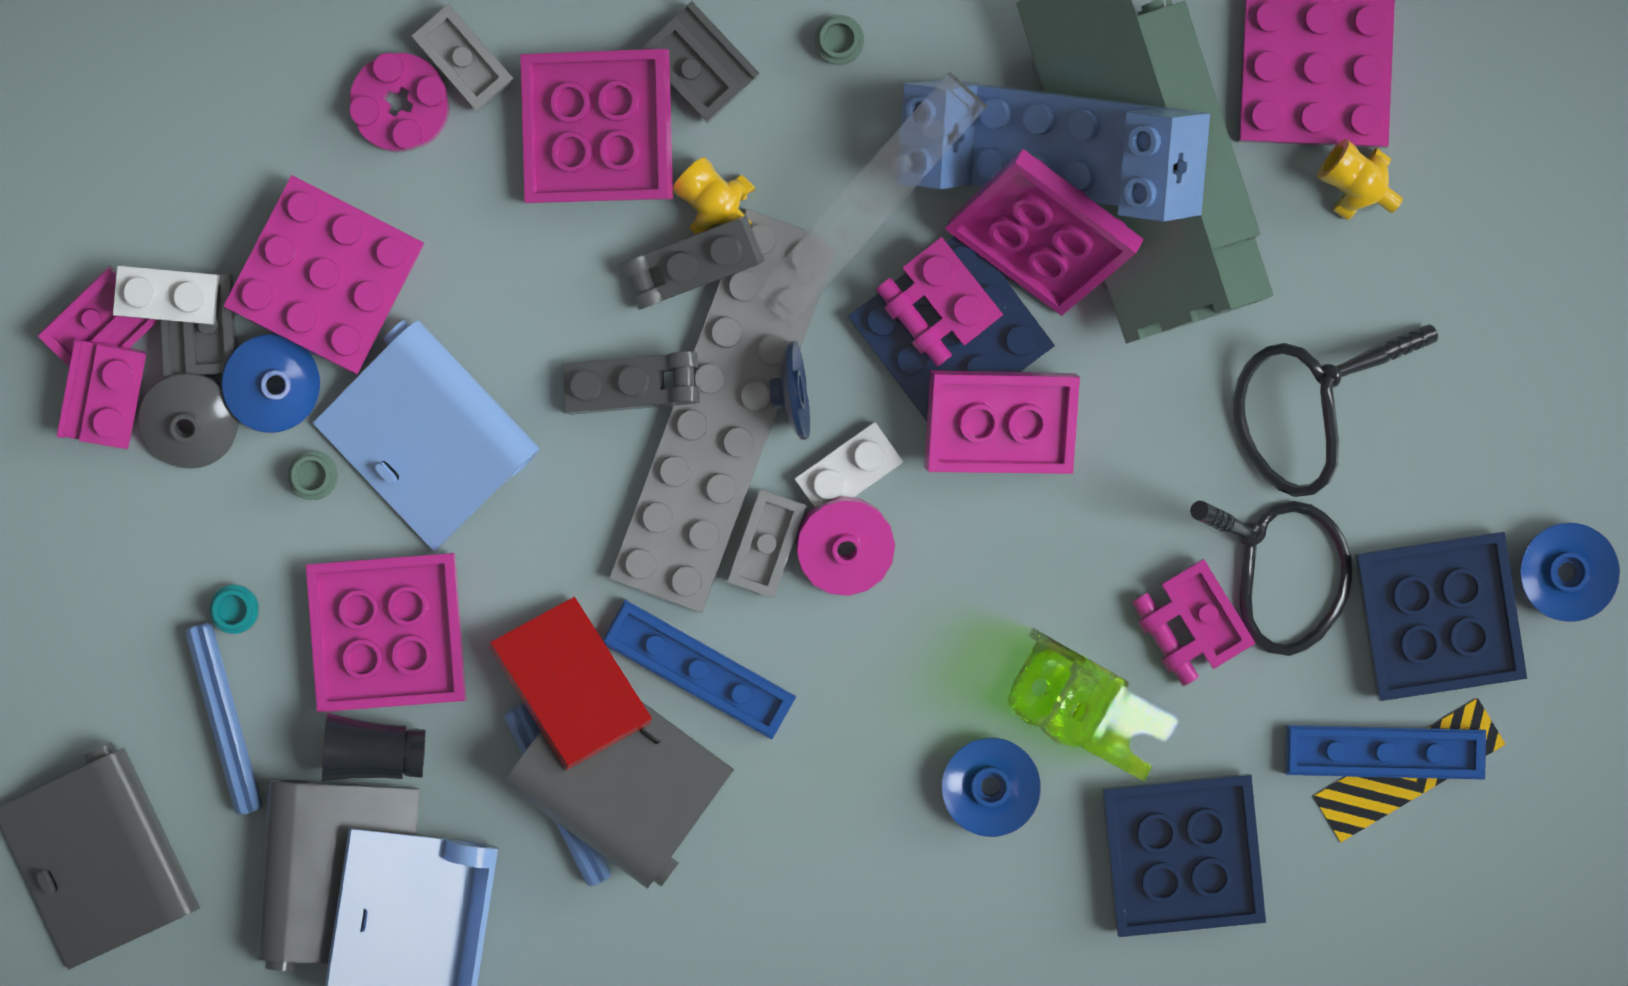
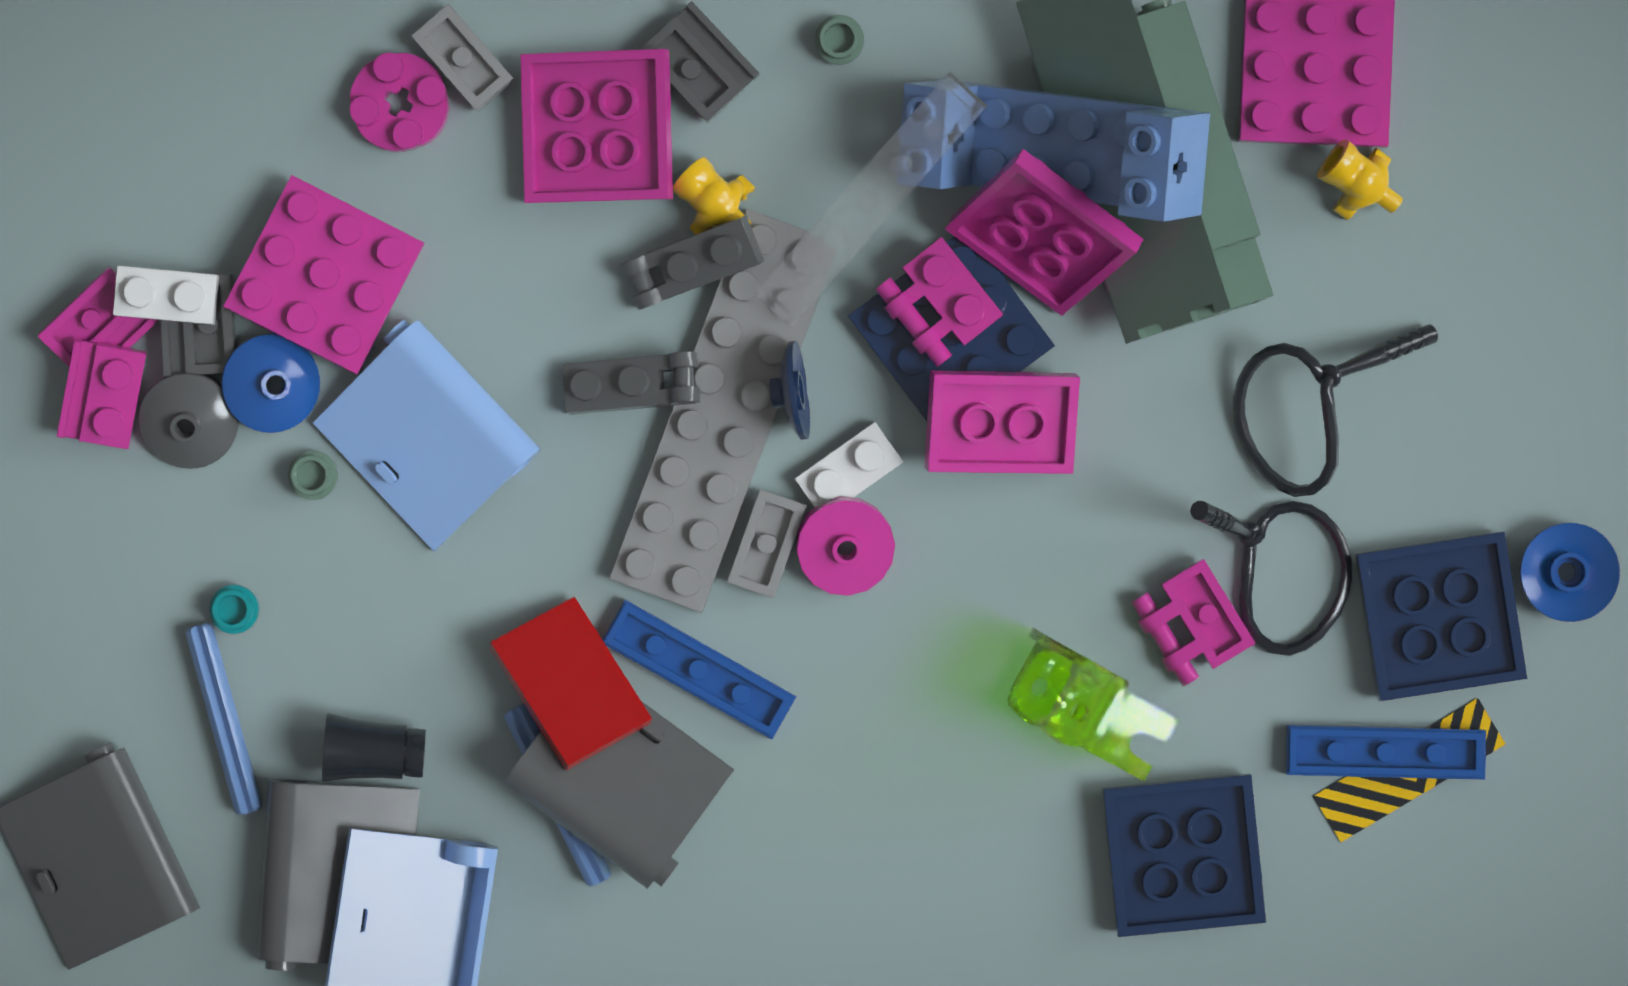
(386, 632): dark pink plate -> none
(995, 813): blue dish -> none

